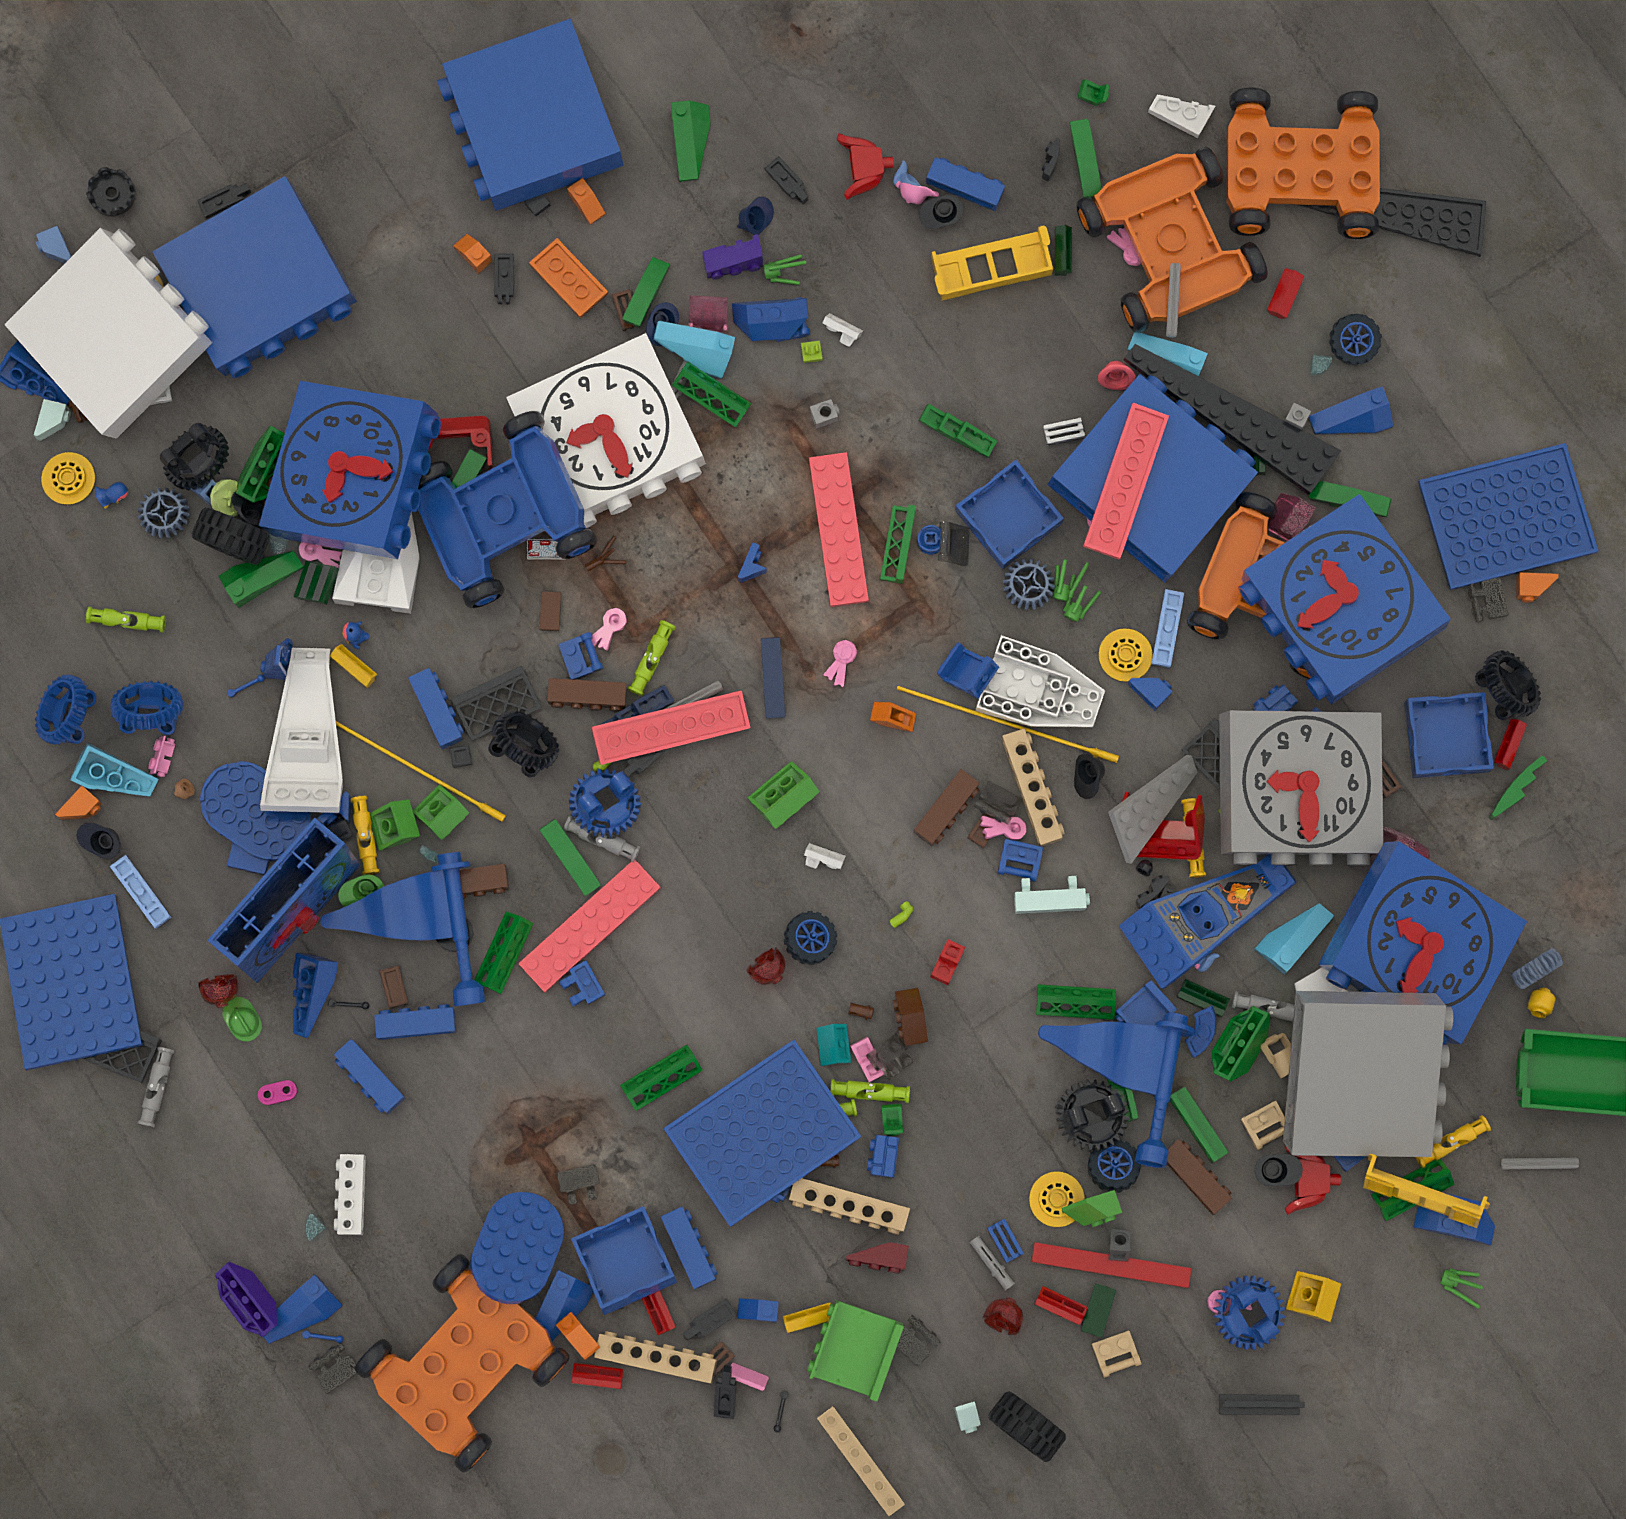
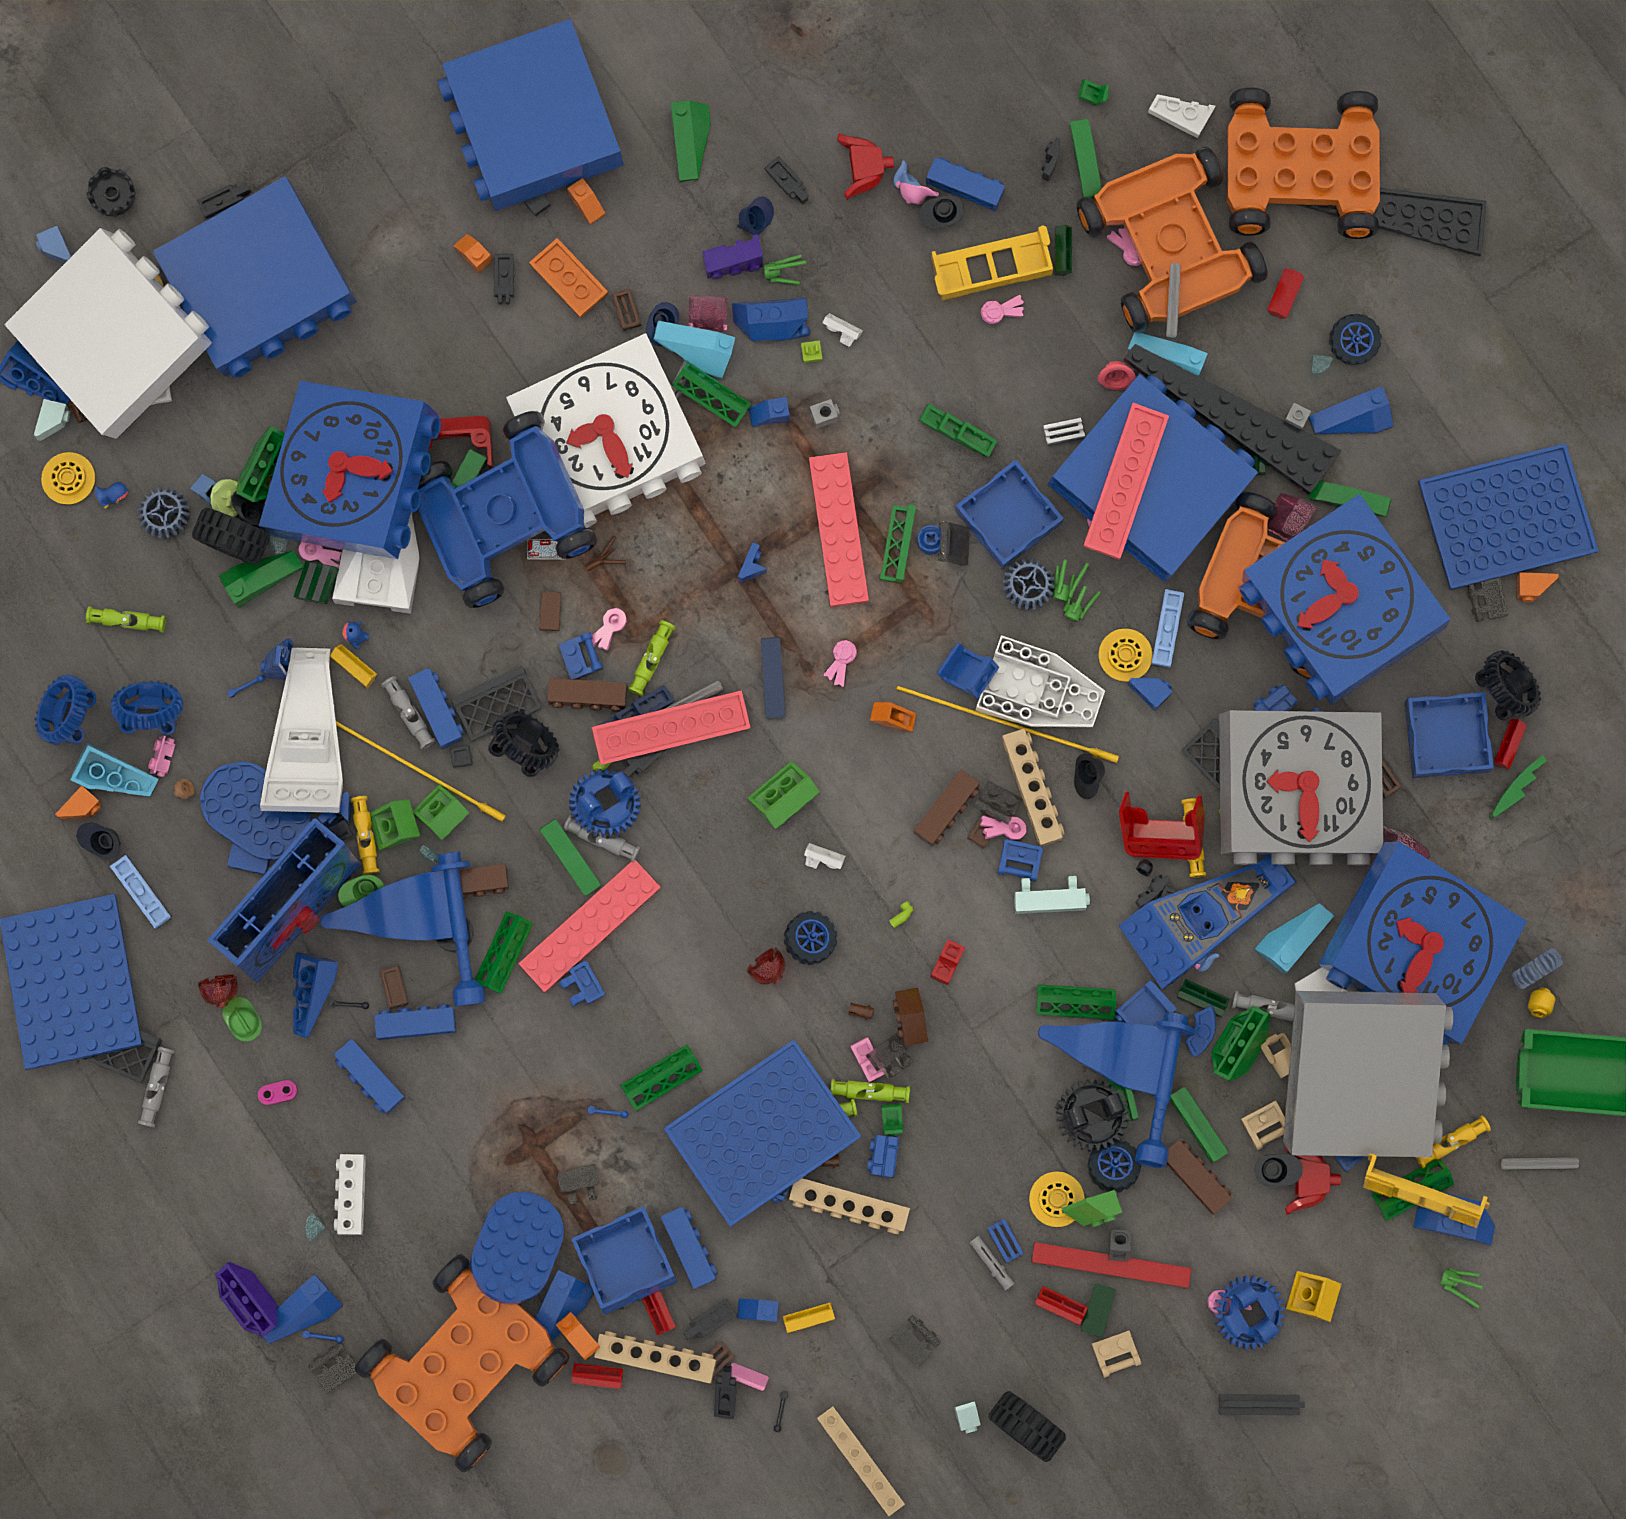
(202, 465): black piece -> none
(402, 703): none -> light grey piece
(591, 1110): none -> blue hinge
(646, 292): green slope -> none
(769, 412): none -> blue slope
(833, 1044): teal panel -> none
(855, 1349): bright green panel -> none
(886, 1255): dark red slope -> none
(993, 312): none -> bright pink piece
(1004, 1315): clear red cylinder -> none
(1145, 809): light grey wing -> none

